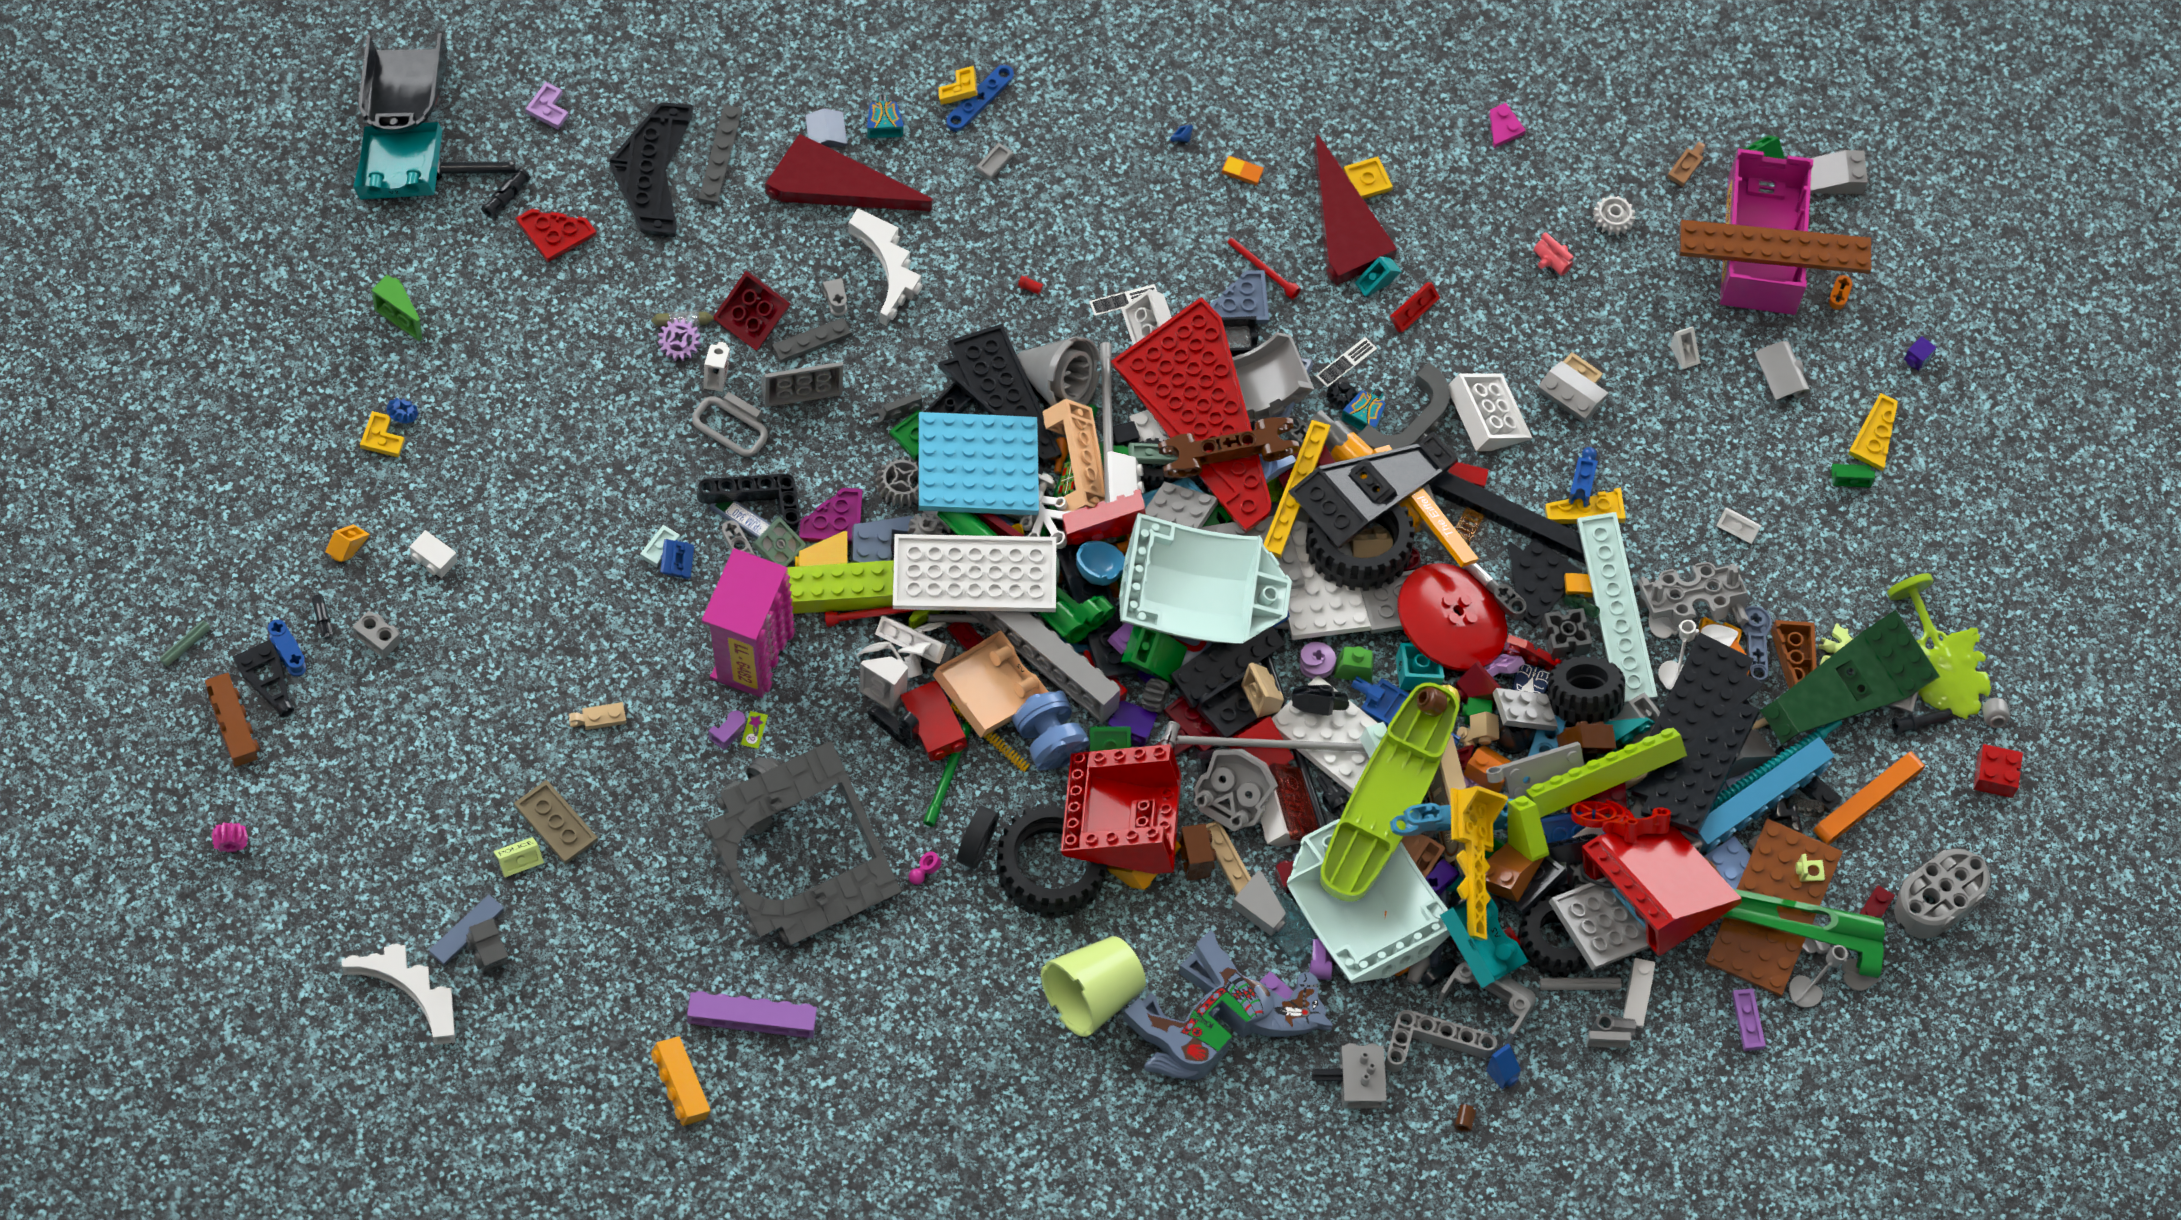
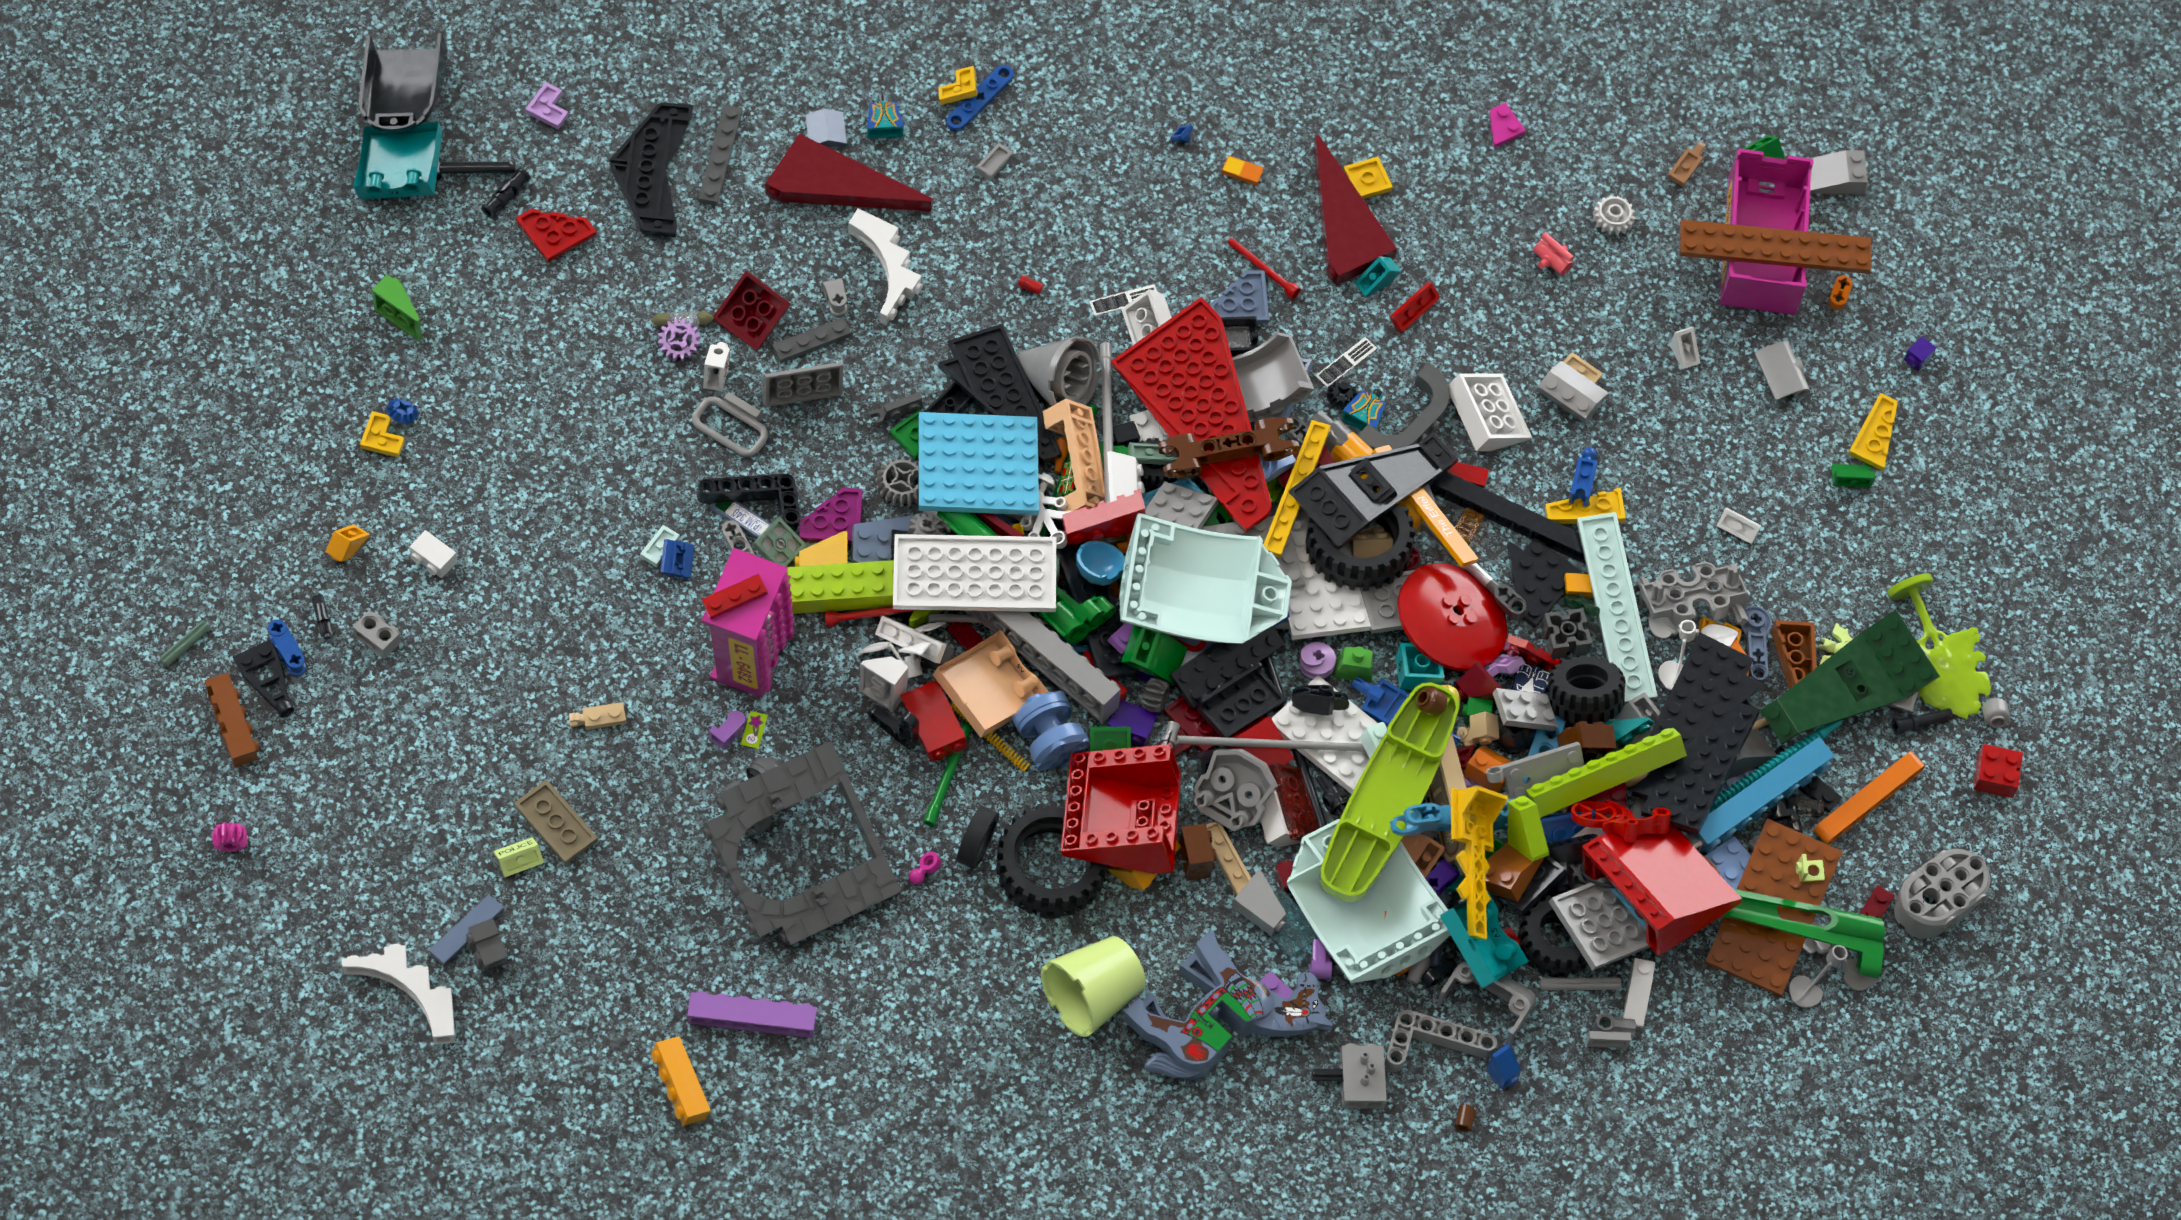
(734, 596): none -> red plate
(1261, 690): tan slope -> none
(1748, 1019): medium lavender plate -> none

